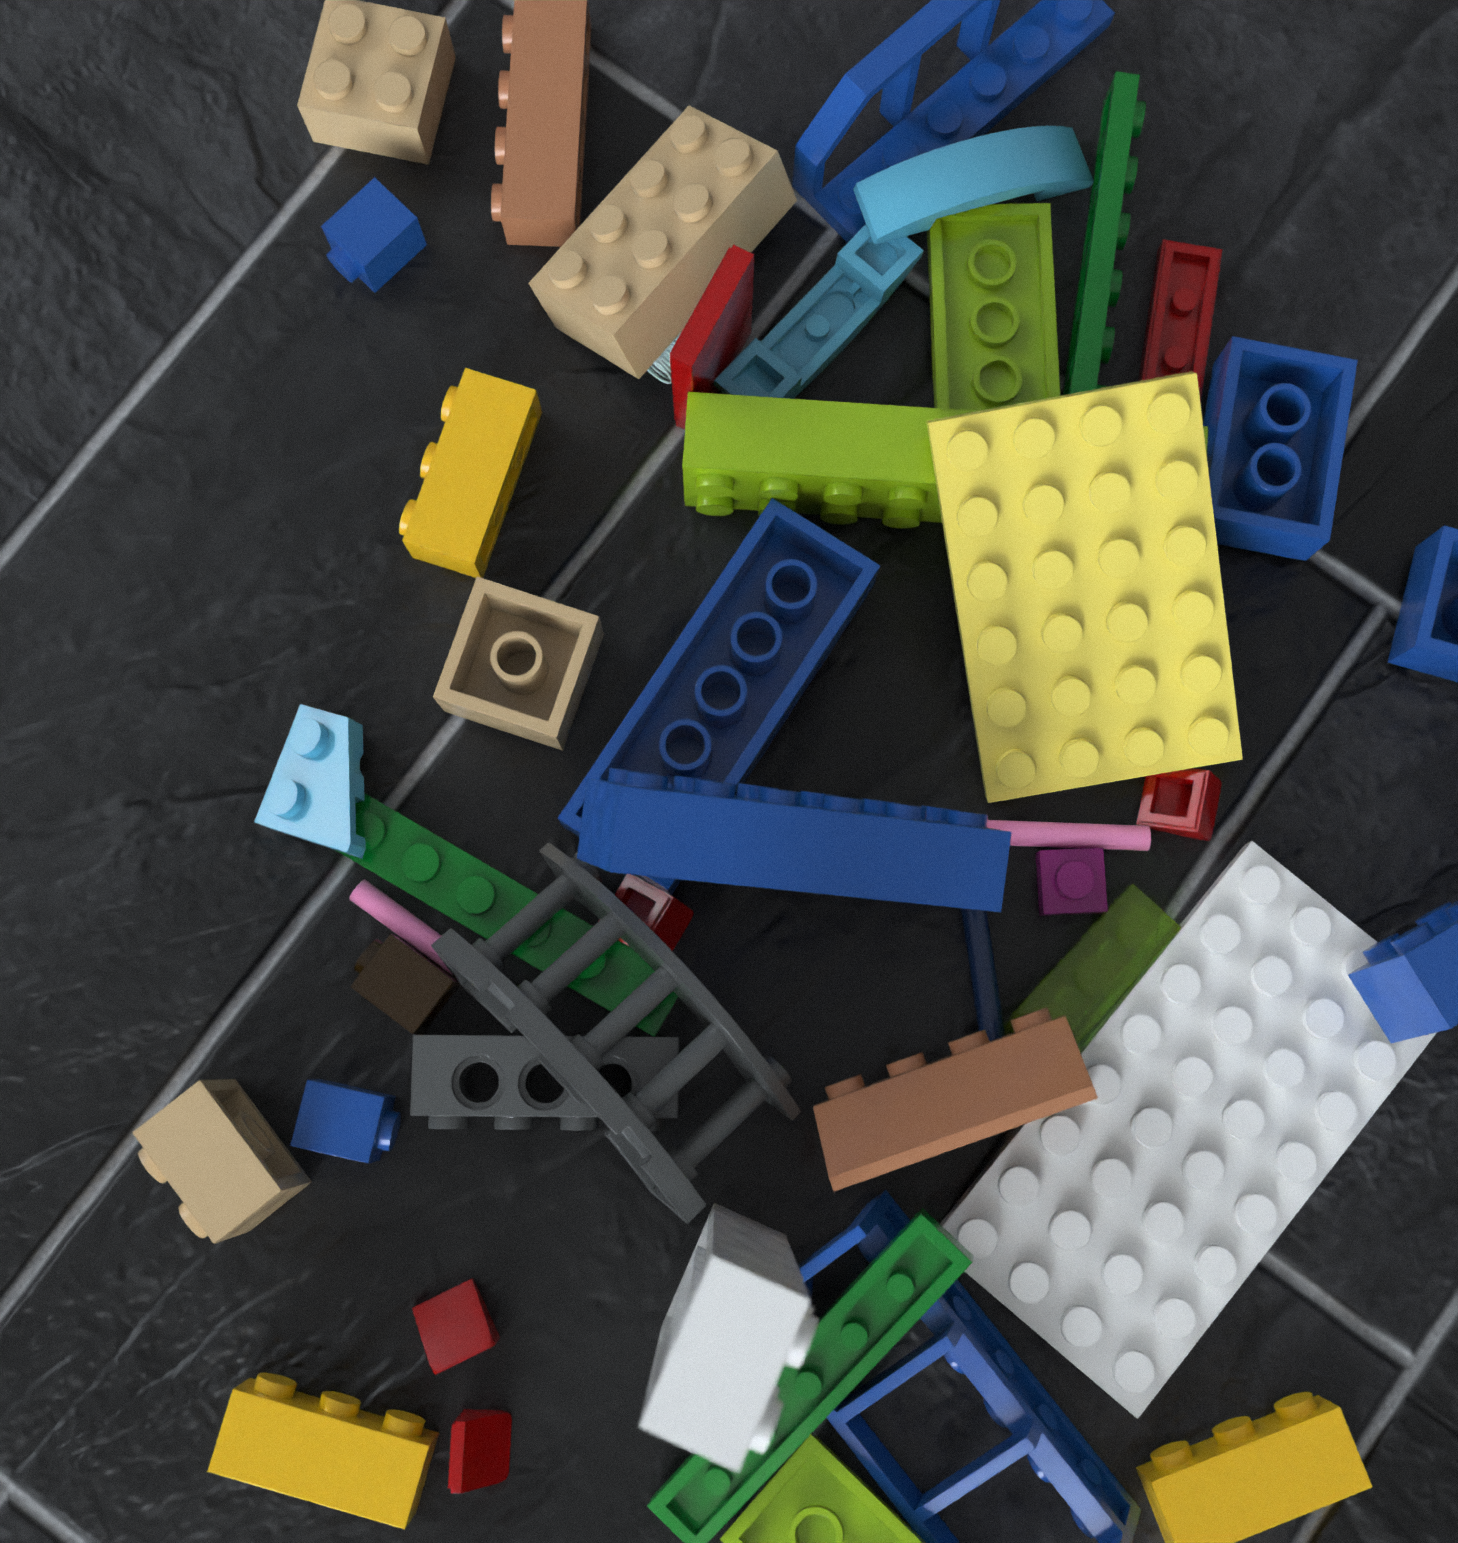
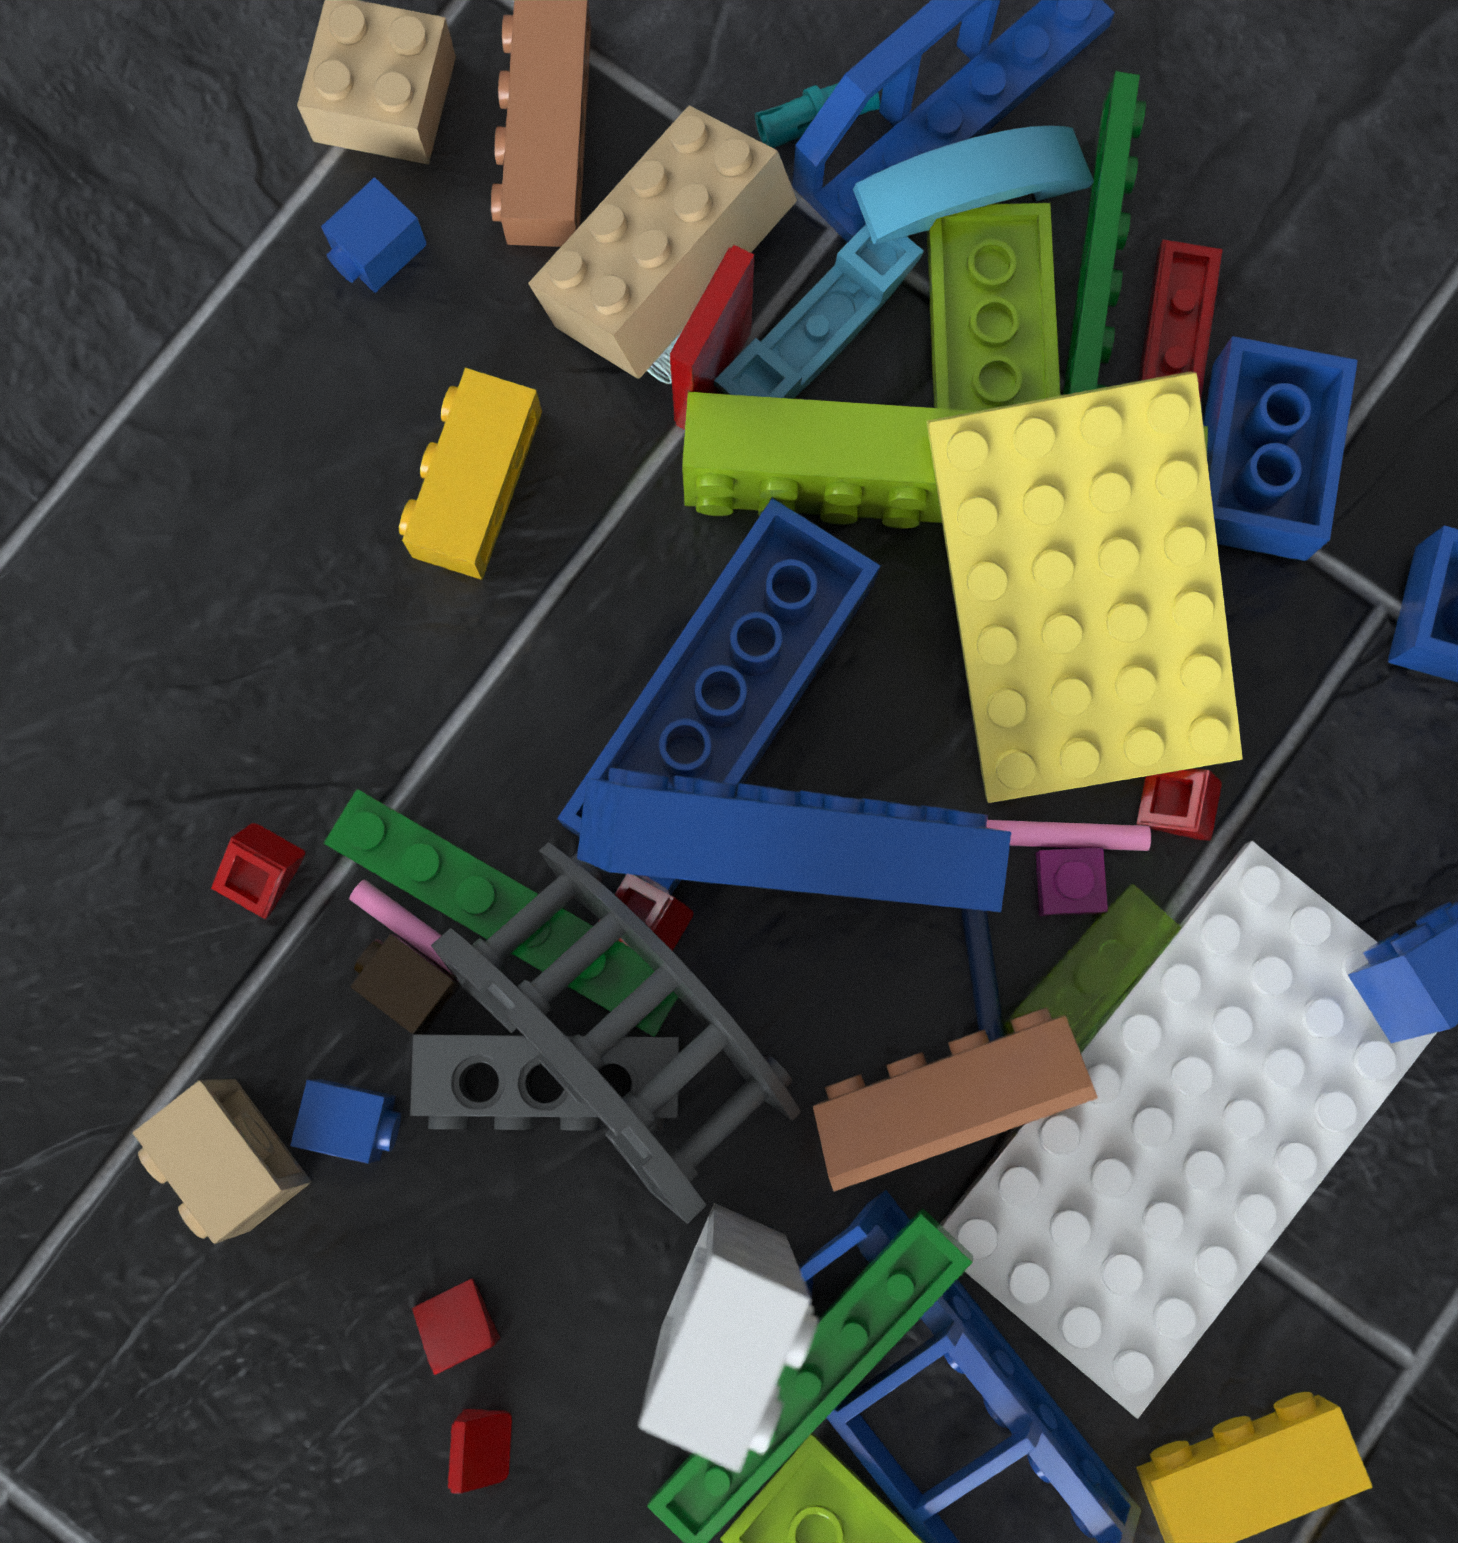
(257, 869): none -> red slope
(318, 782): medium azure wing -> none
(324, 1449): yellow brick -> none
(519, 663): tan brick -> none
(791, 119): none -> teal pin

